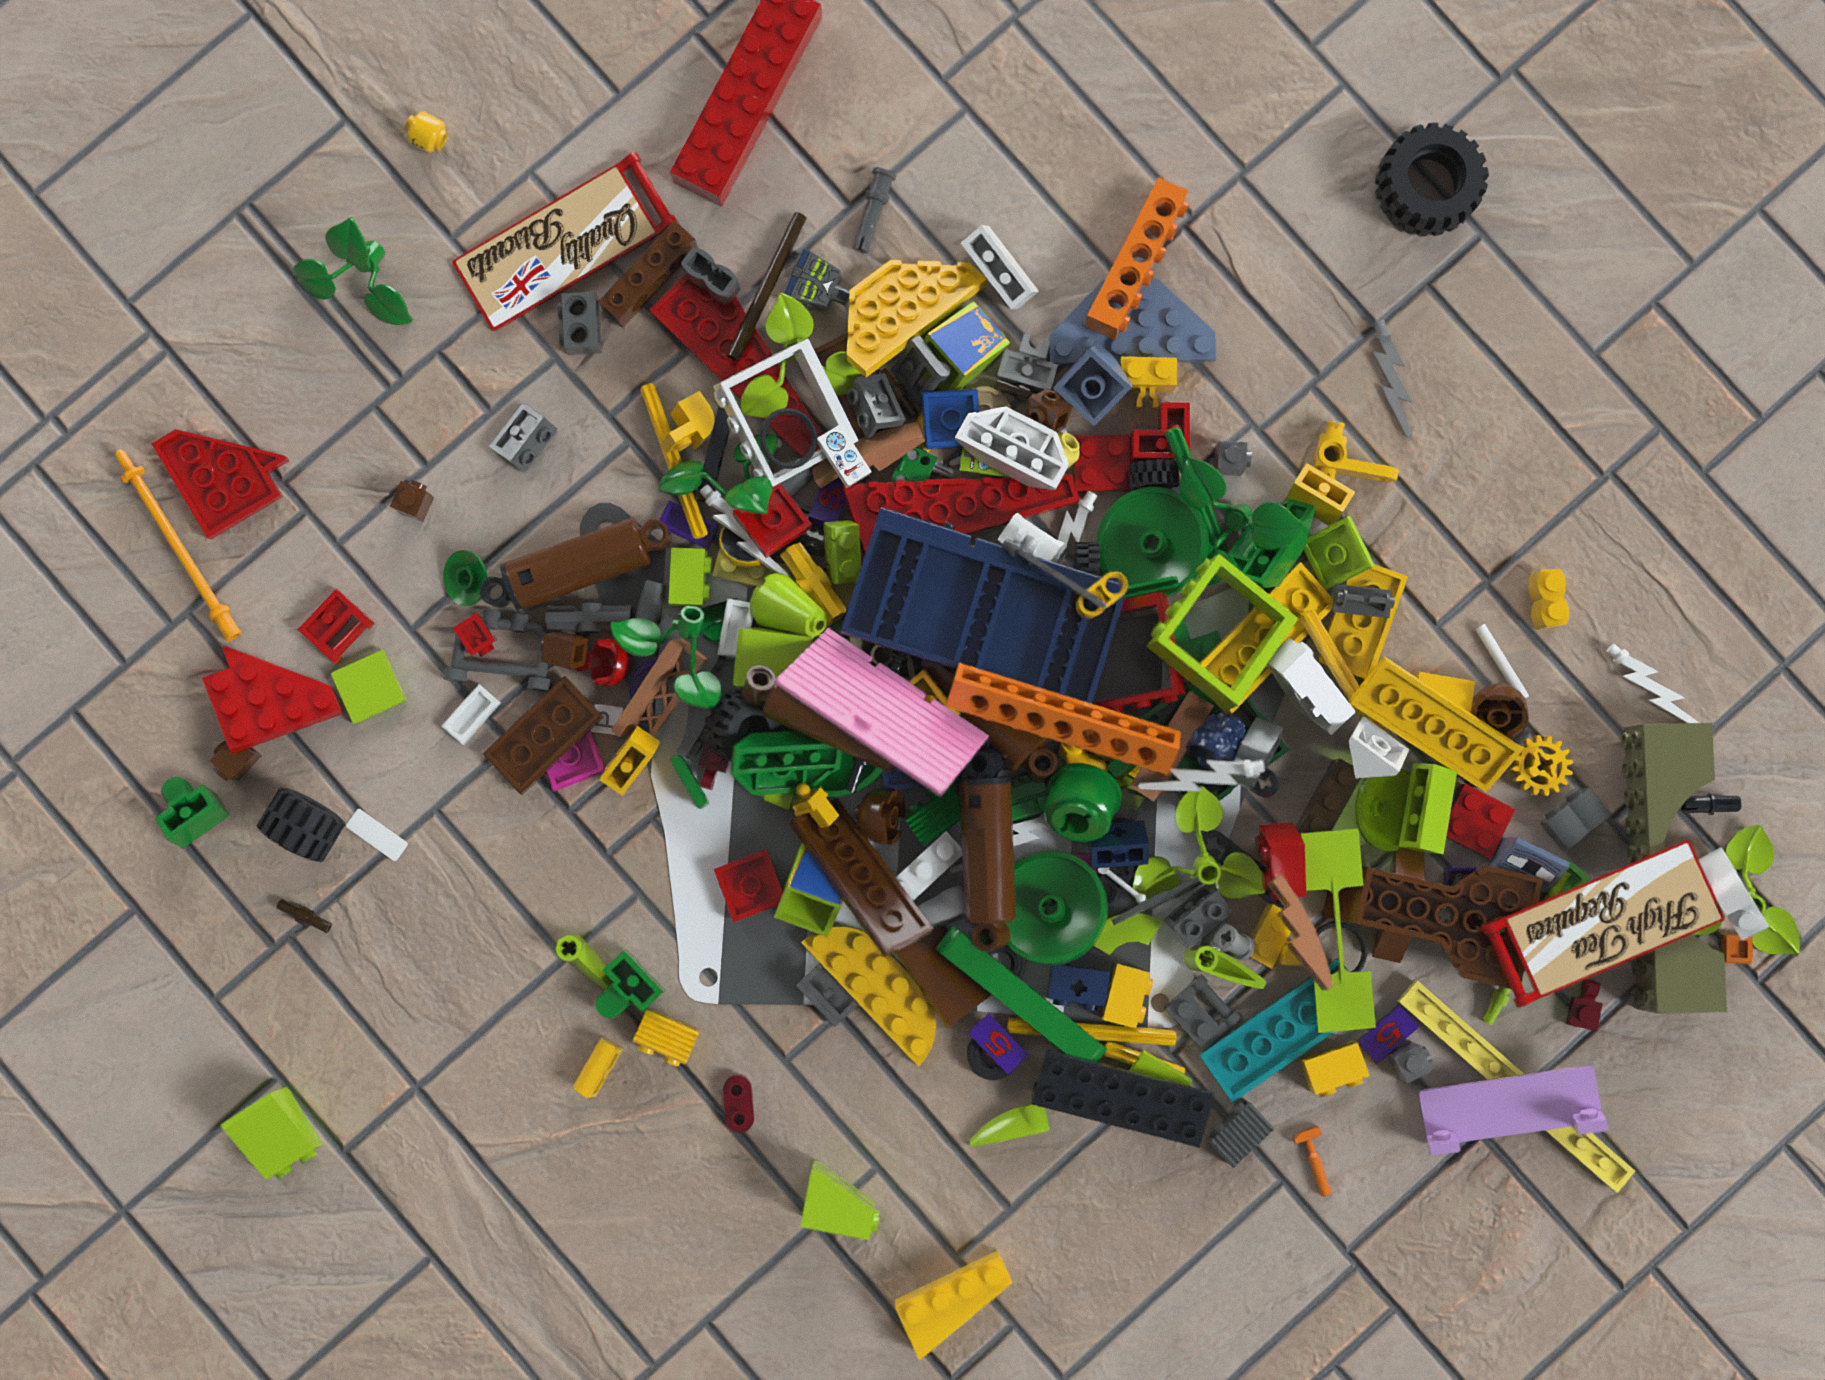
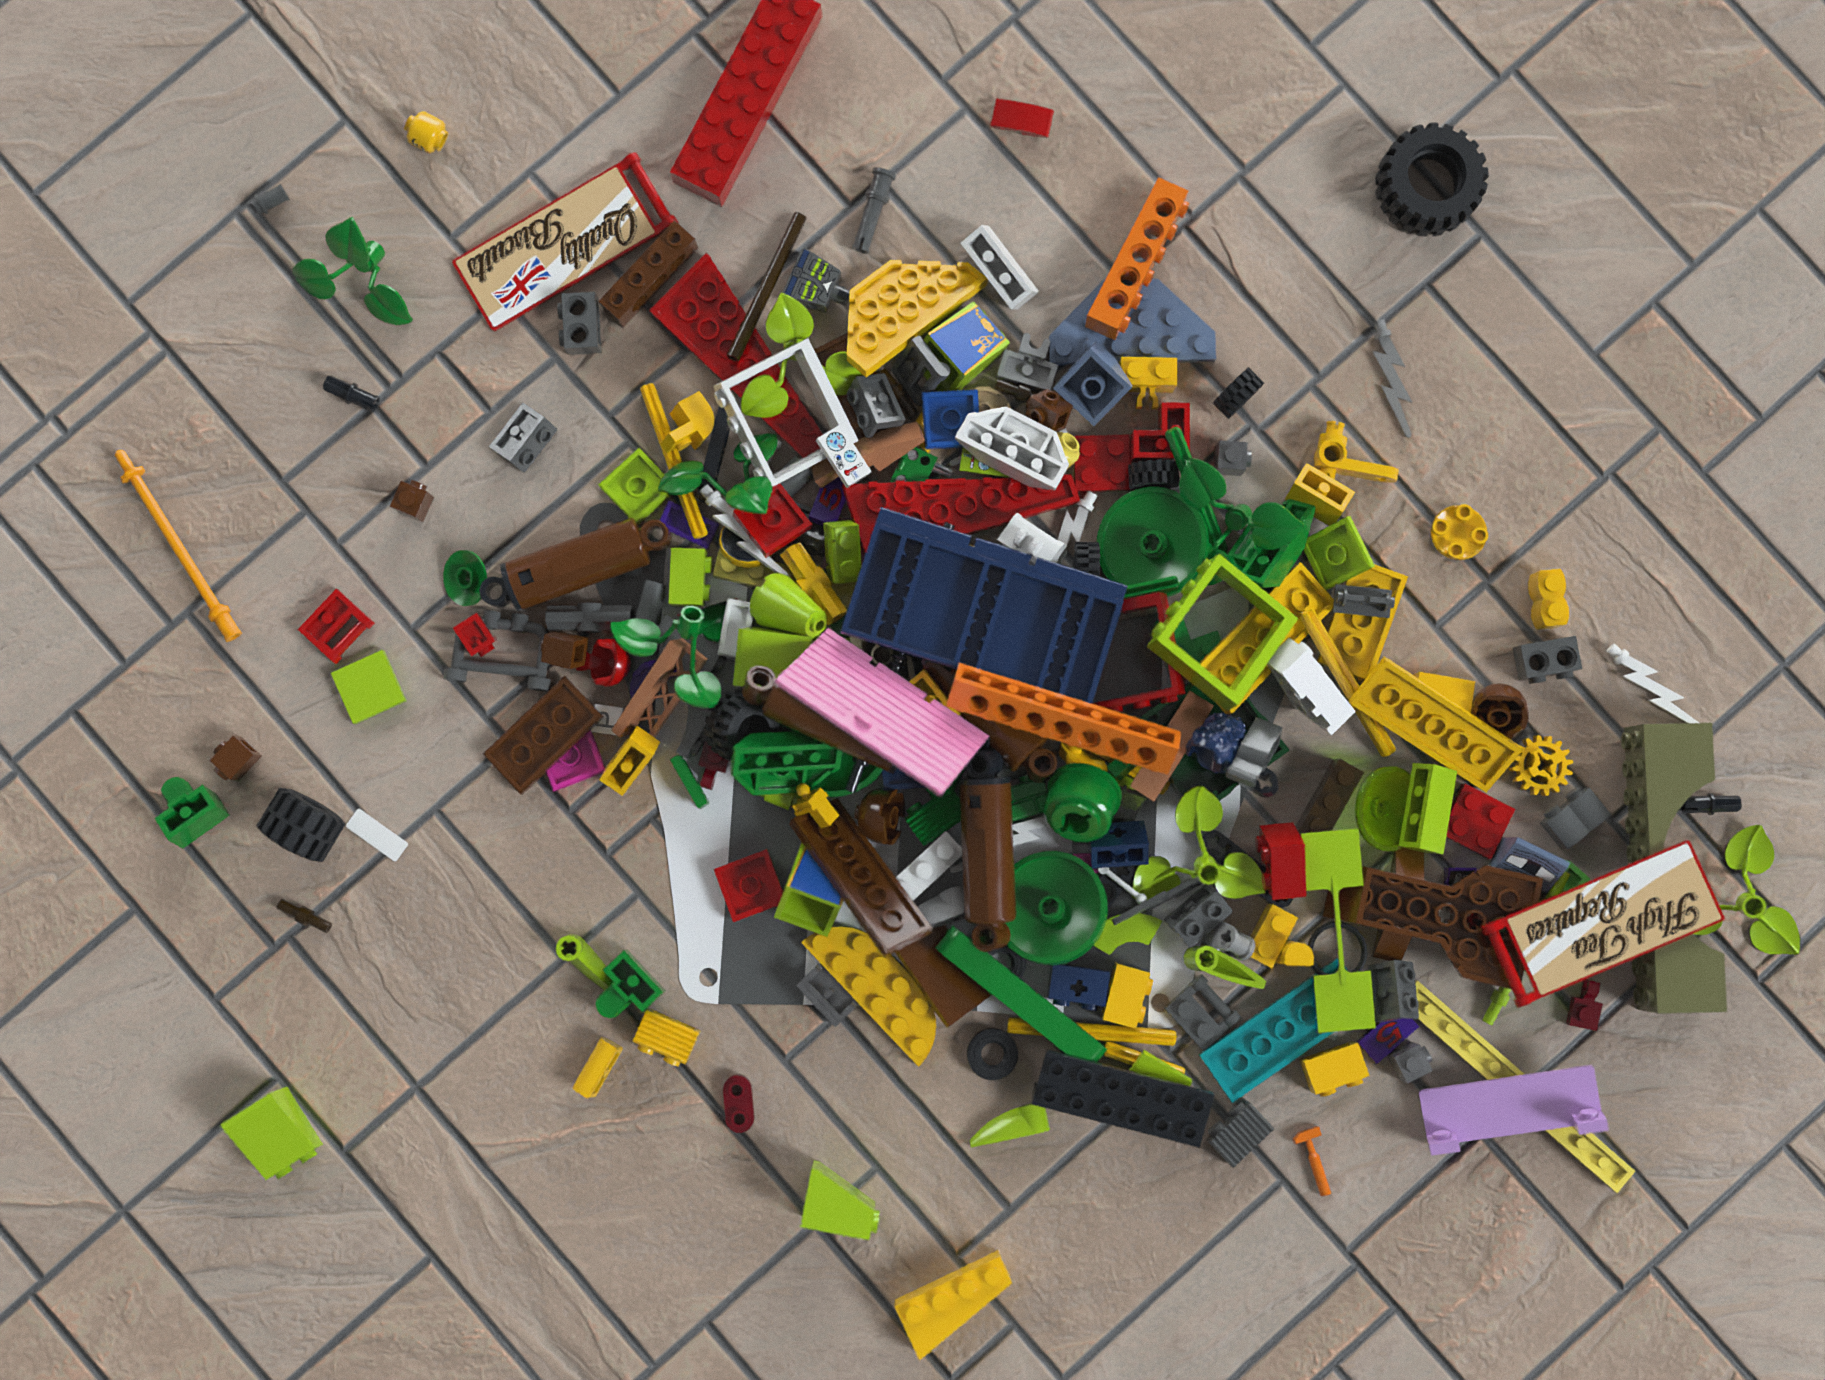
(219, 478): red wing -> none
(265, 701): red wing -> none
(270, 199): none -> dark grey pin
(351, 393): none -> black axle
(471, 714): white tile -> none
(635, 486): none -> lime tile
(716, 278): dark grey brick -> none
(773, 460): black tyre -> none
(998, 1043): dark purple tile -> none
(1016, 550): dark grey piece -> none
(1022, 117): none -> red slope
(1099, 590): yellow beam -> none
(1219, 776): white piece -> none
(1238, 393): none -> black tyre
(1305, 942): nougat slope -> none
(1375, 751): white slope -> none
(1394, 991): none -> dark grey bracket
(1459, 532): none -> yellow dish
(1500, 659): white bar -> none
(1546, 654): none -> dark grey brick
(1732, 894): white arch -> none
(1736, 949): orange tile -> none

